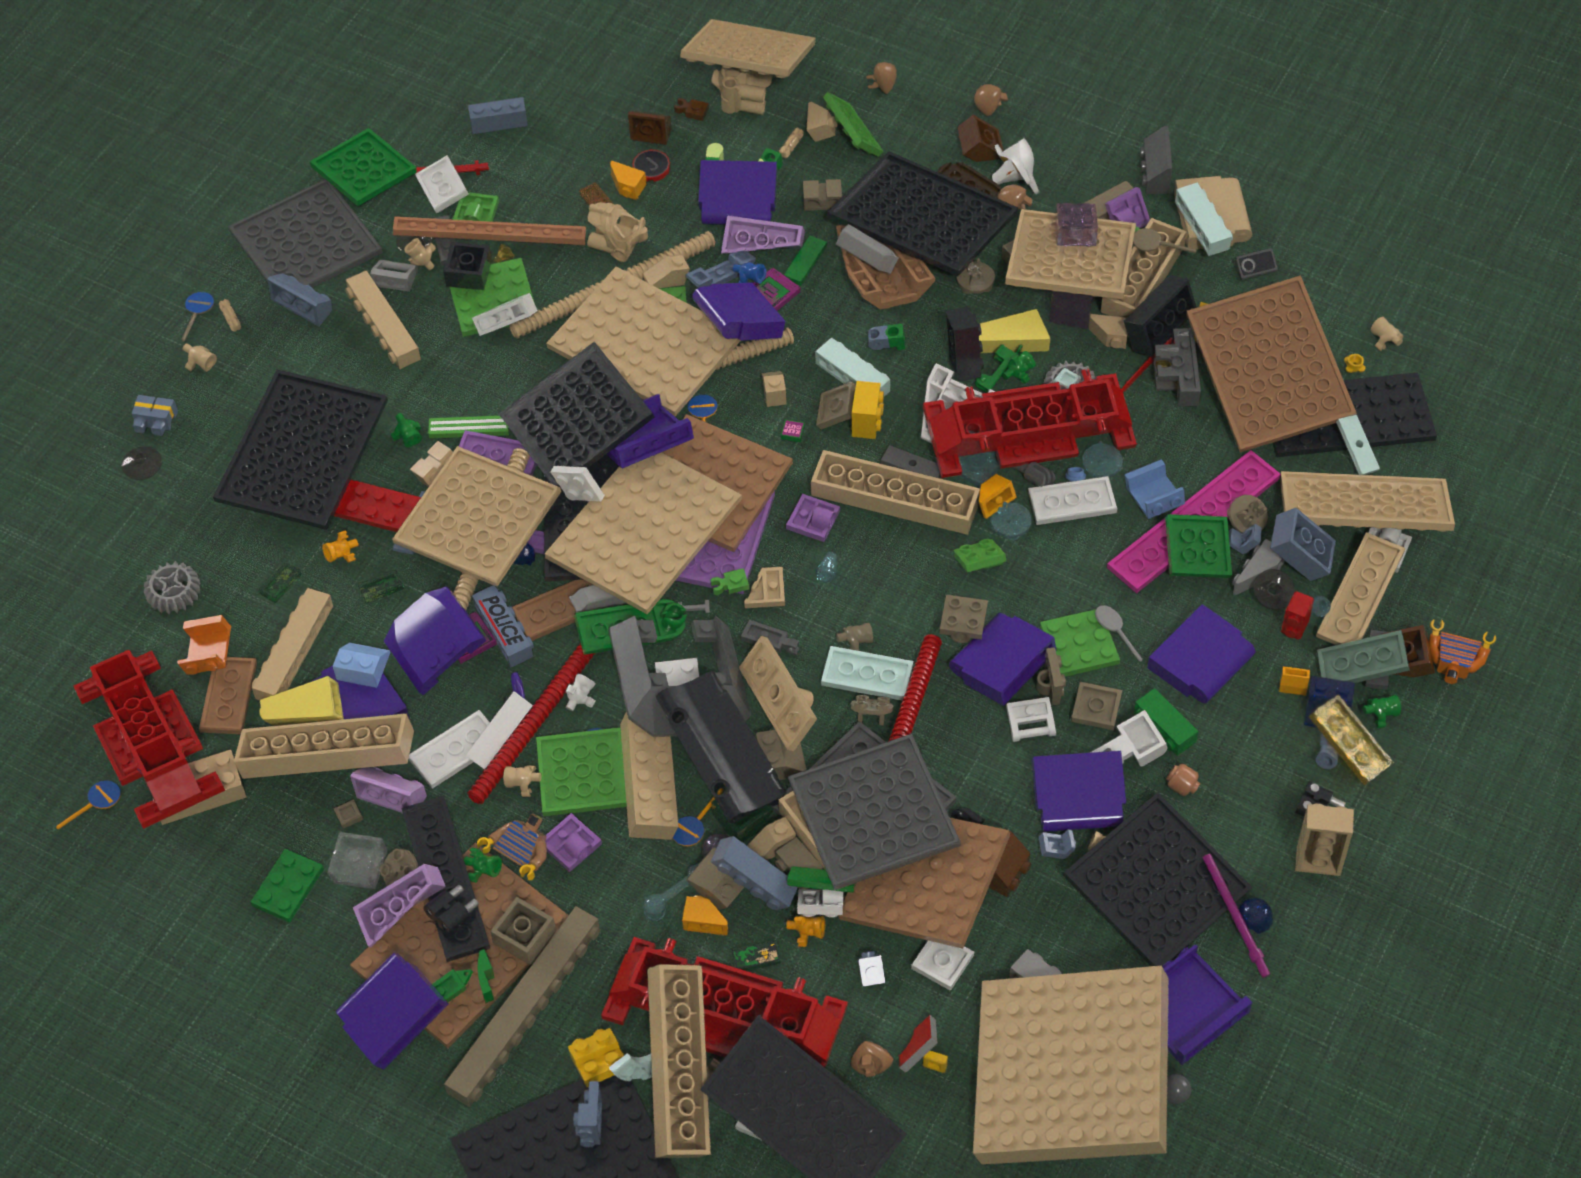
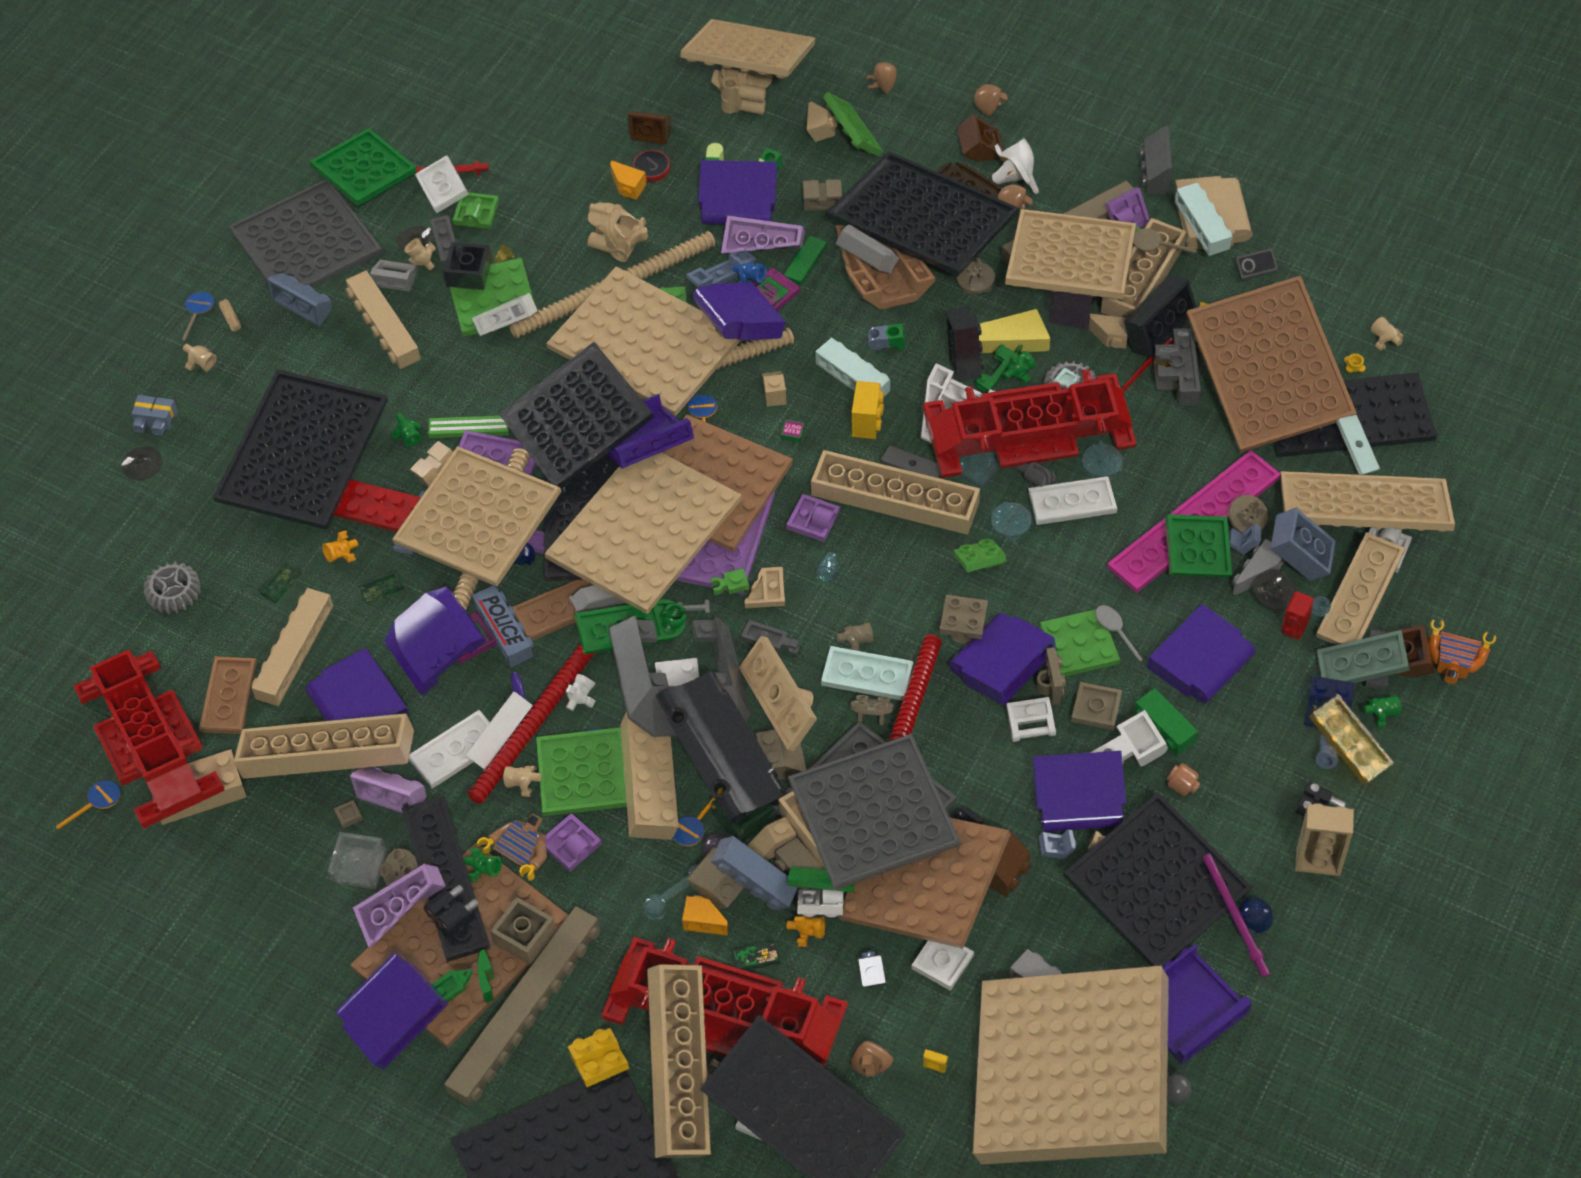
(207, 644): orange panel -> none
(287, 885): green plate -> none
(304, 704): light yellow slope -> none
(360, 664): light blue slope -> none
(489, 230): nougat plate -> none
(497, 115): sand blue slope -> none
(577, 483): white plate -> none
(589, 1116): sand blue plate -> none
(594, 194): clear orange plate -> none
(632, 1067): light aqua tile -> none
(667, 272): tan slope -> none
(694, 109): reddish brown plate -> none
(791, 142): tan axle -> none
(836, 405): dark tan plate -> none
(922, 1042): tile -> none
(994, 493): light orange slope -> none
(1075, 474): medium blue plate -> none
(1076, 224): brick -> none
(1153, 489): medium blue panel -> none
(1294, 681): light orange piece -> none

